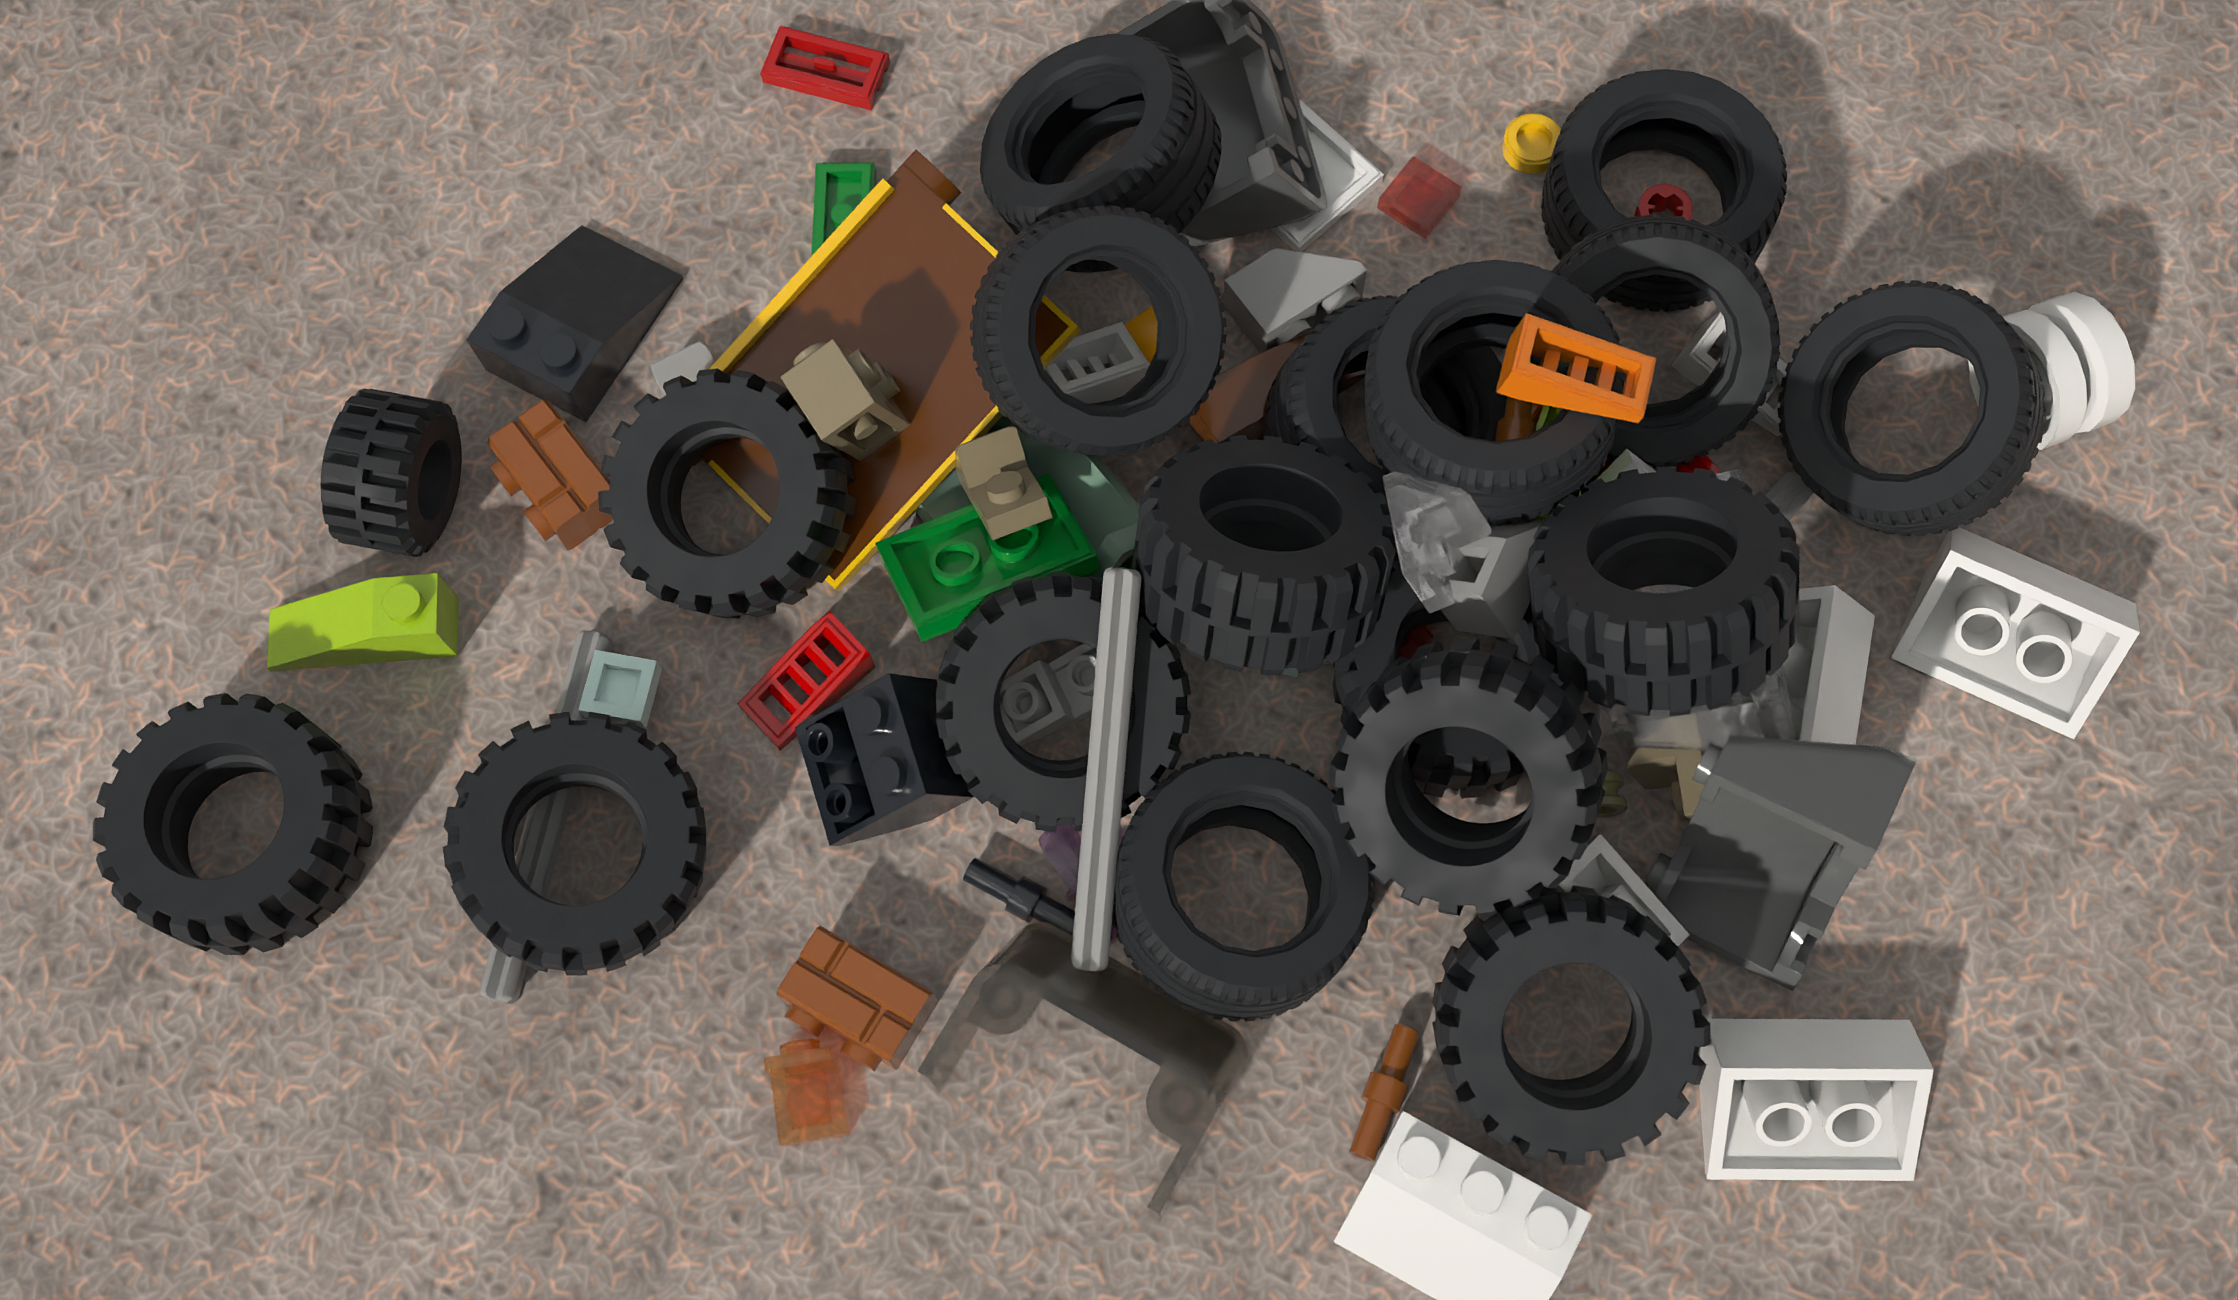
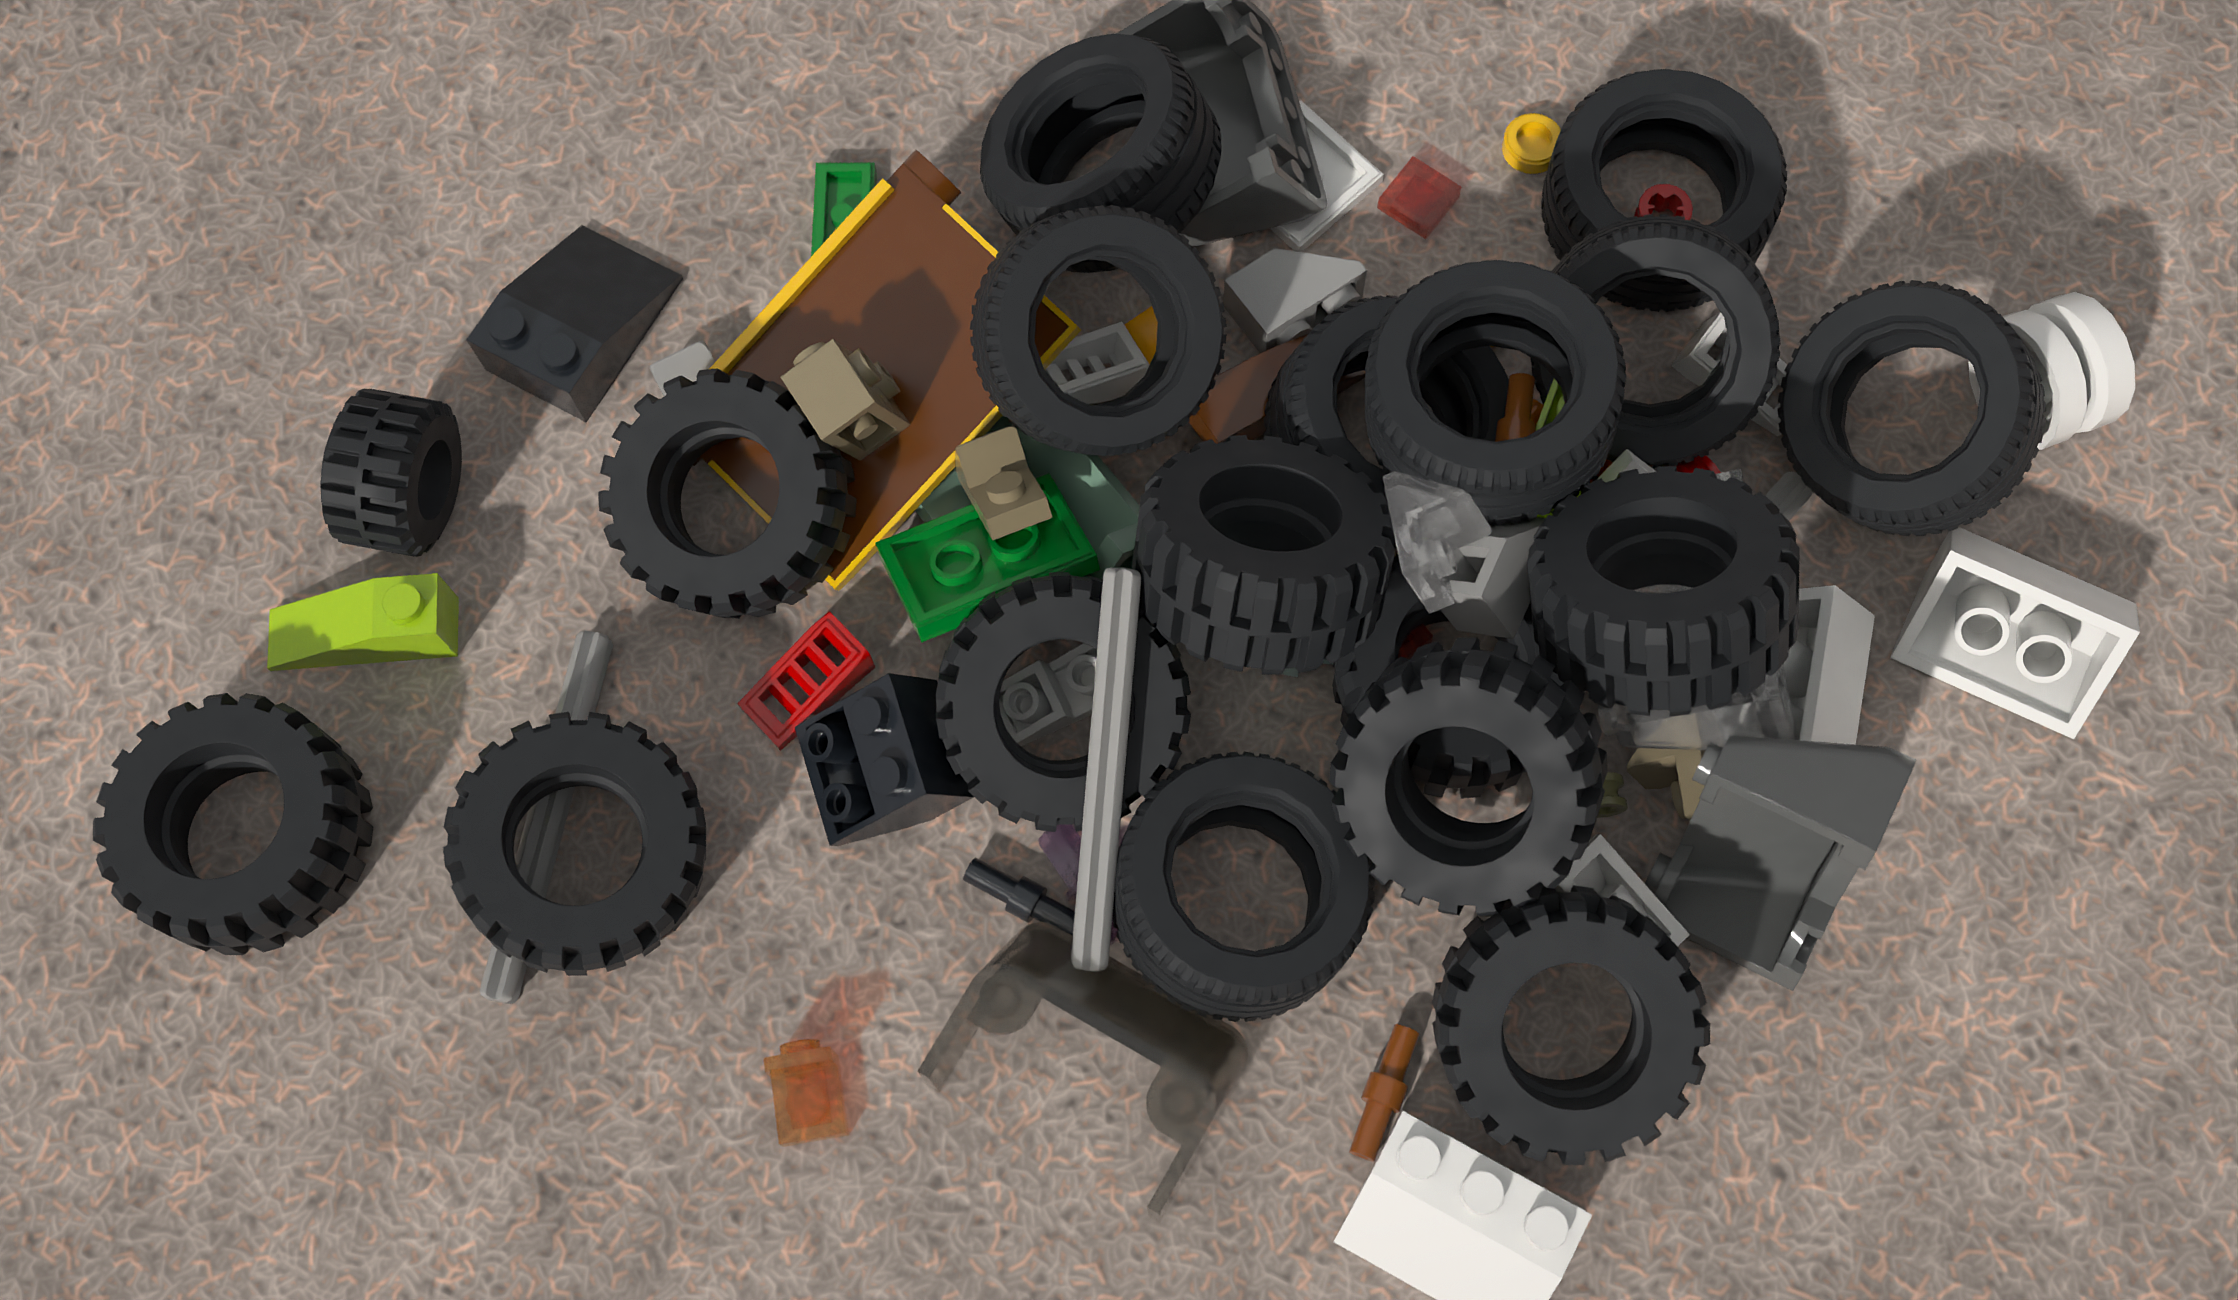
(553, 472): dark orange brick -> none
(621, 687): light aqua tile -> none
(818, 86): red tile -> none
(856, 999): dark orange brick -> none
(1547, 387): orange slope -> none
(1813, 1099): white slope -> none

